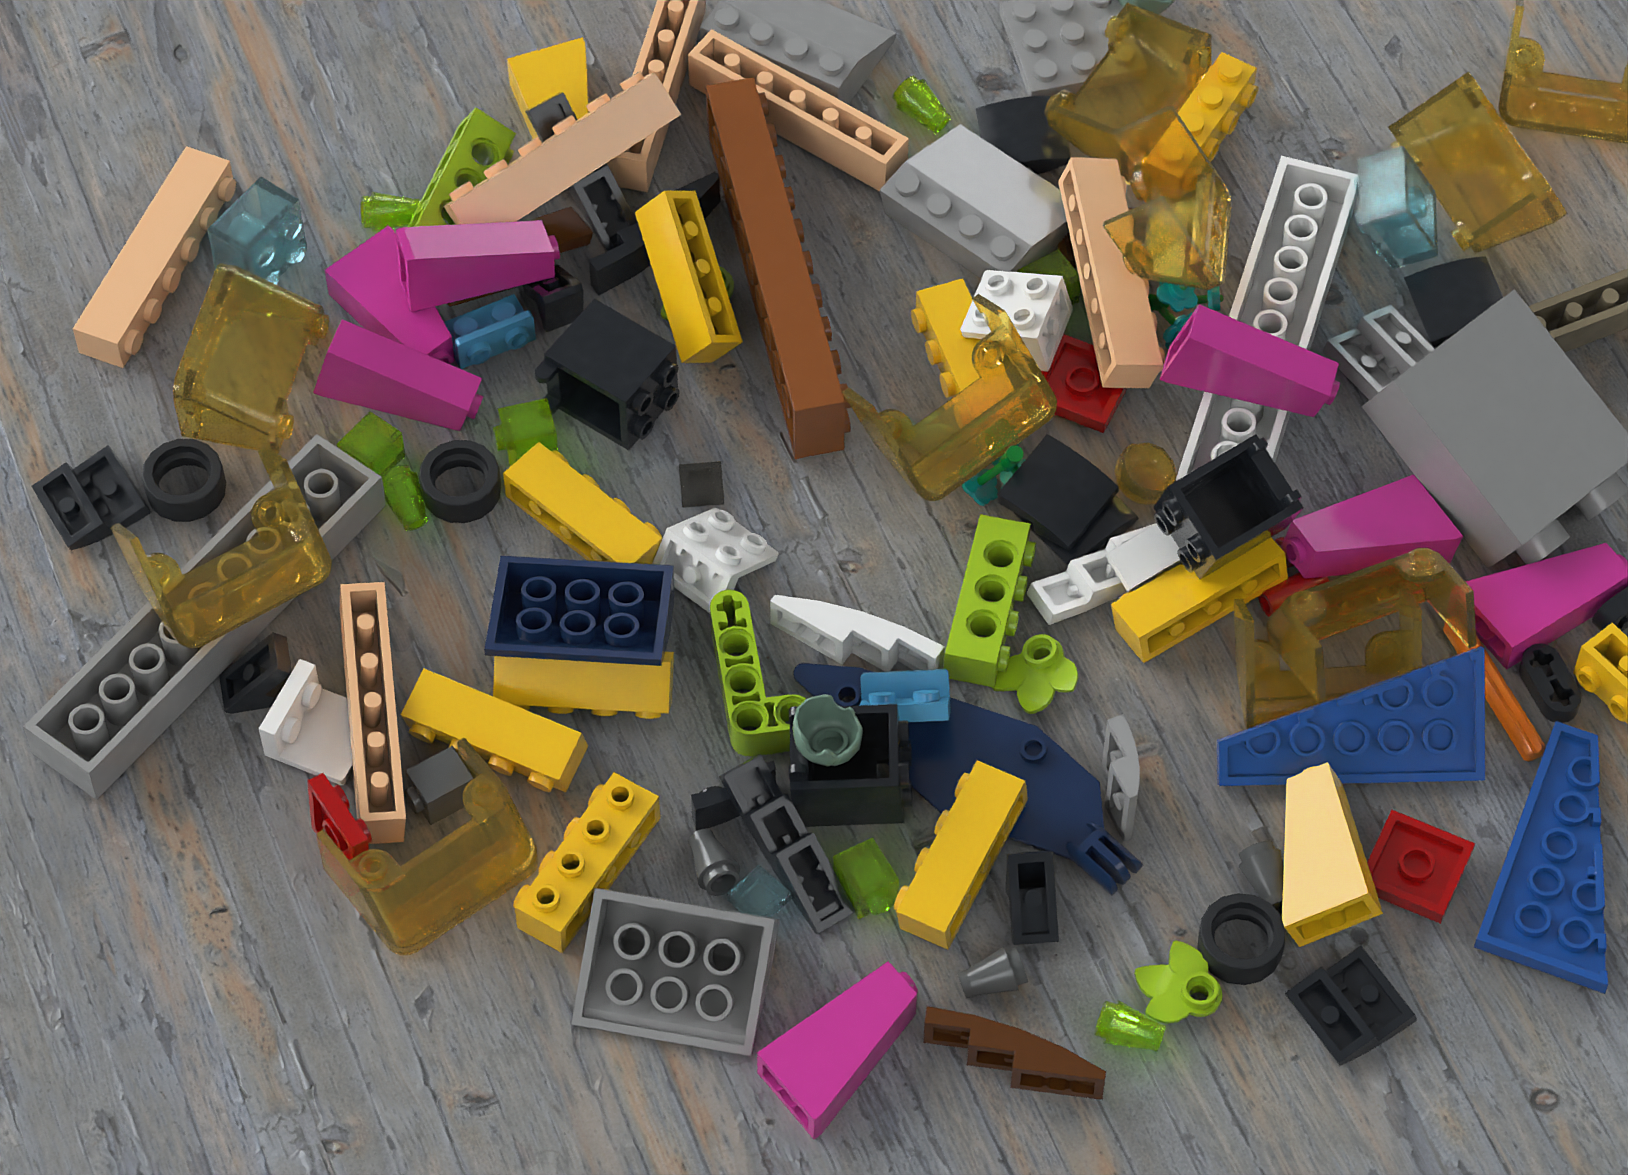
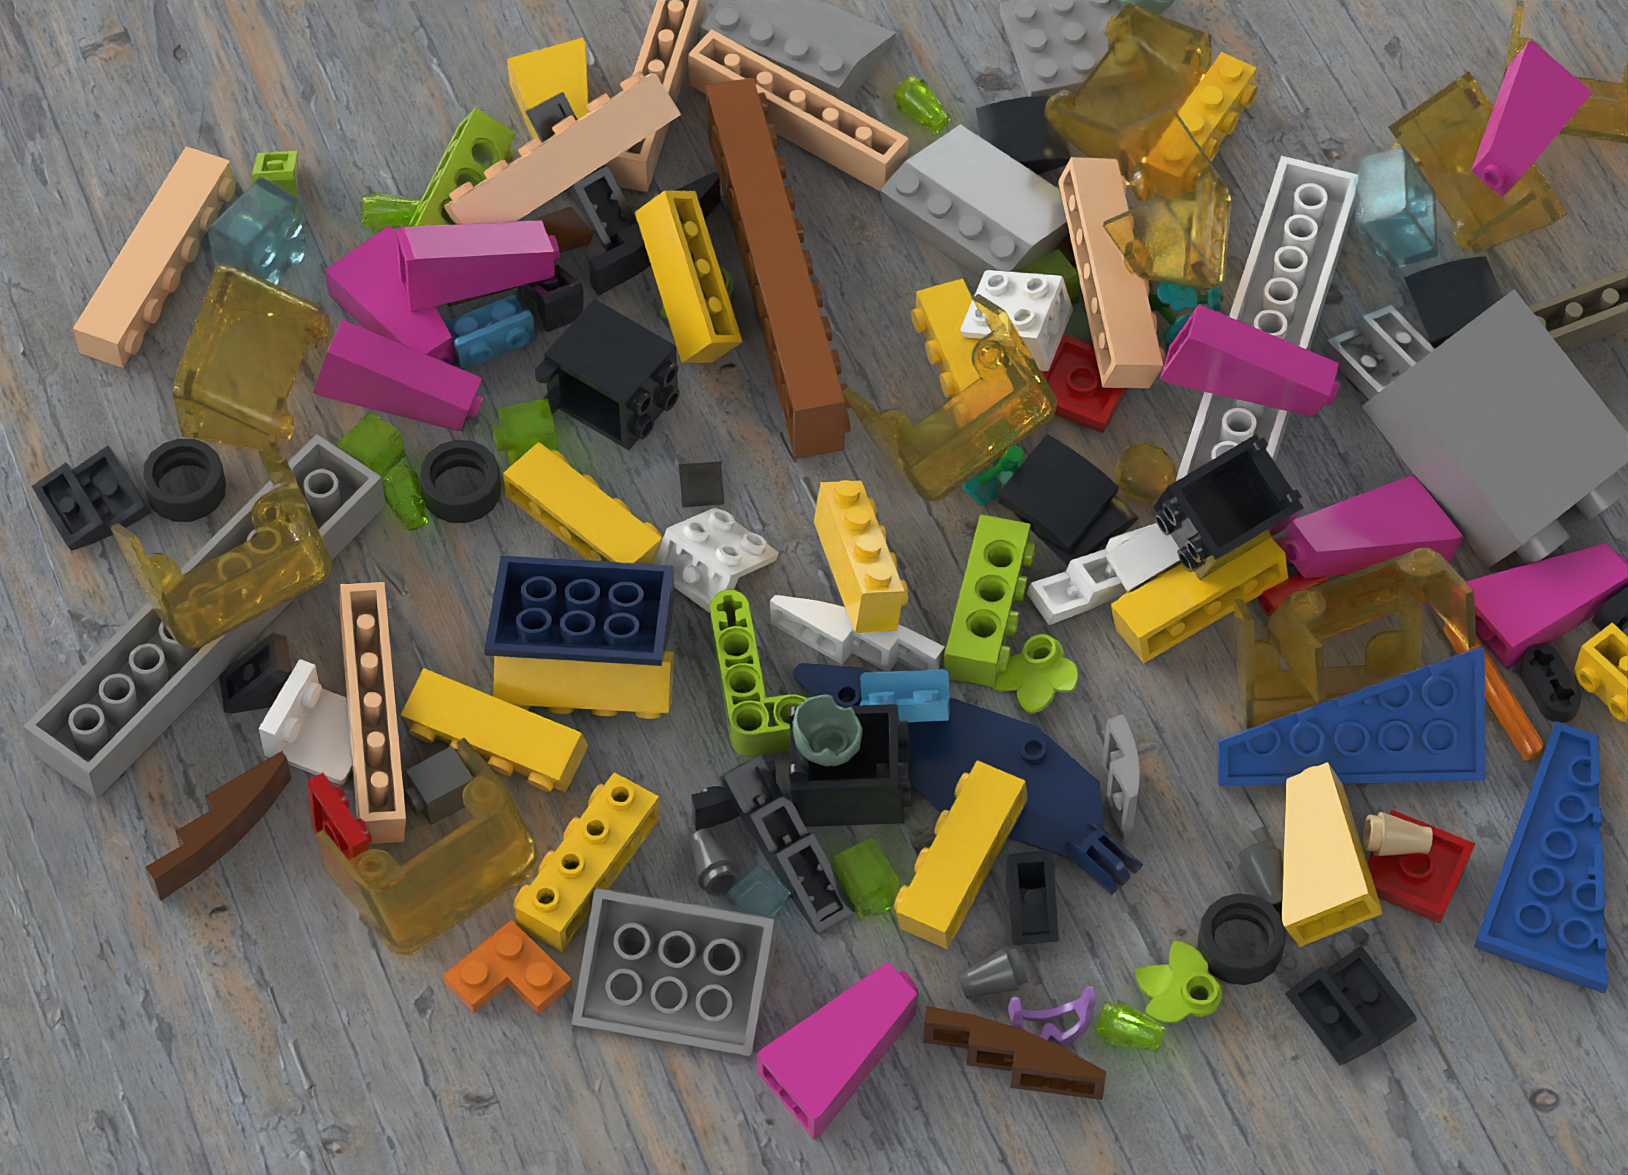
(231, 815): none -> reddish brown slope
(278, 168): none -> lime slope
(506, 960): none -> orange plate
(859, 556): none -> yellow brick
(1082, 1006): none -> medium lavender helmet
(1394, 836): none -> tan cone
(1527, 115): none -> dark pink slope

